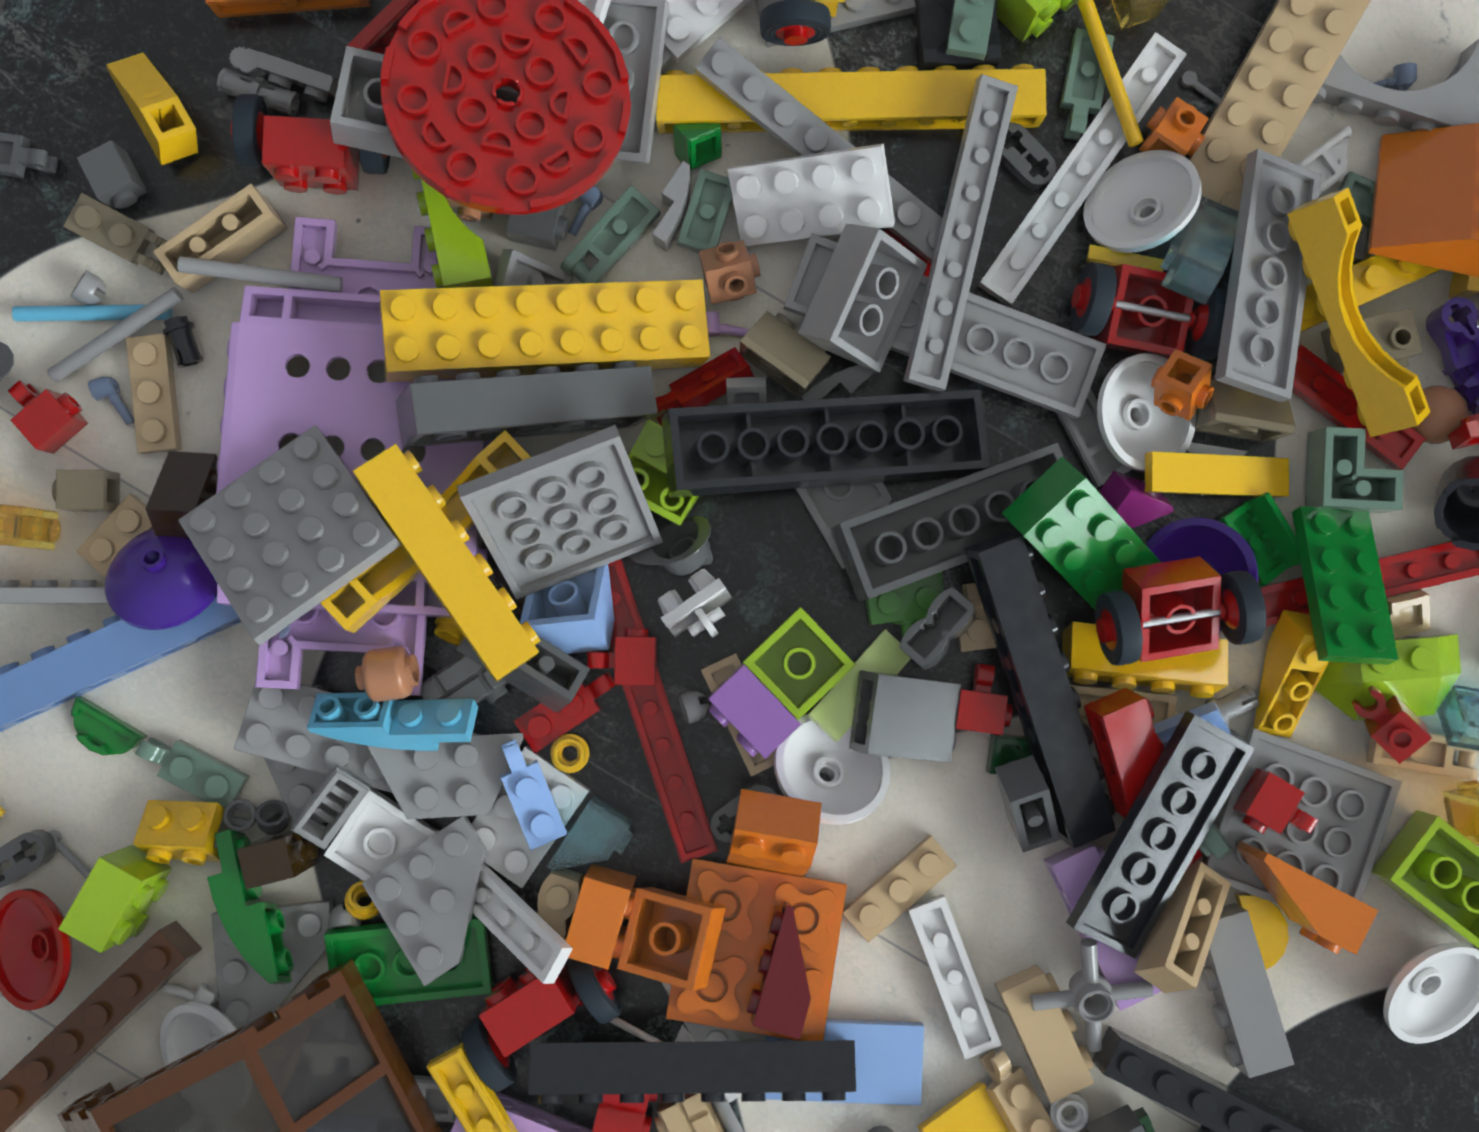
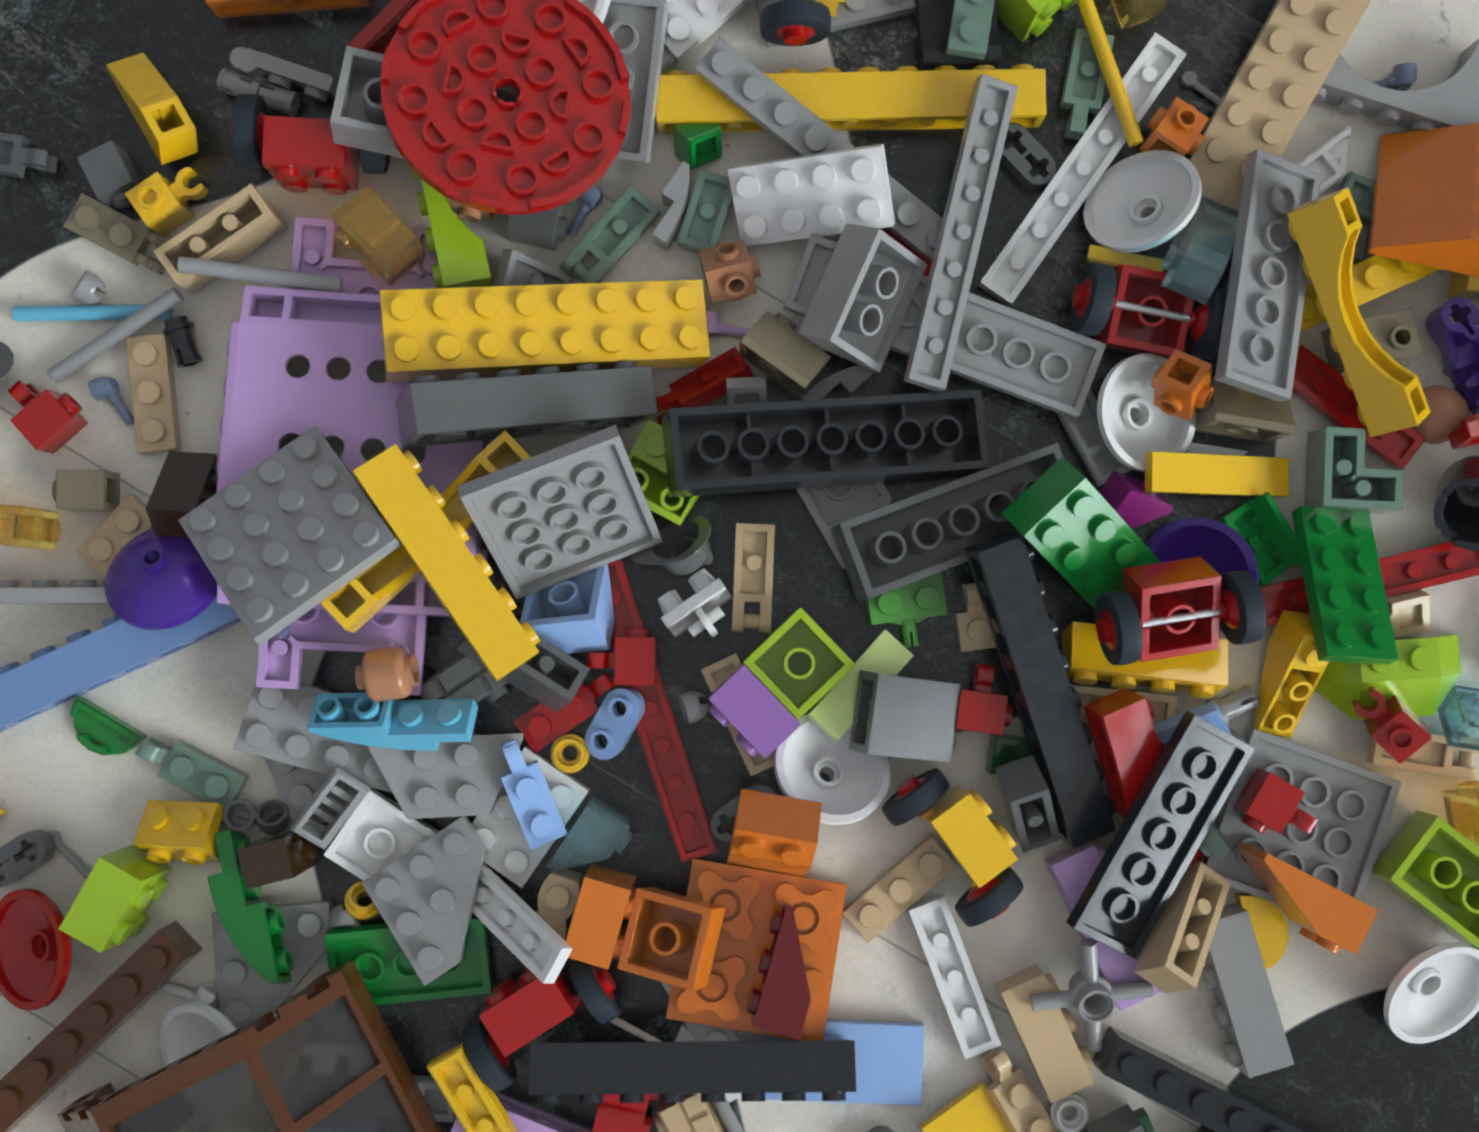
(164, 203): none -> yellow brick
(377, 235): none -> clear yellow brick
(448, 631): yellow plate -> none
(614, 725): none -> light blue plate
(753, 576): none -> tan plate
(945, 621): dark grey brick -> none
(972, 839): none -> brick

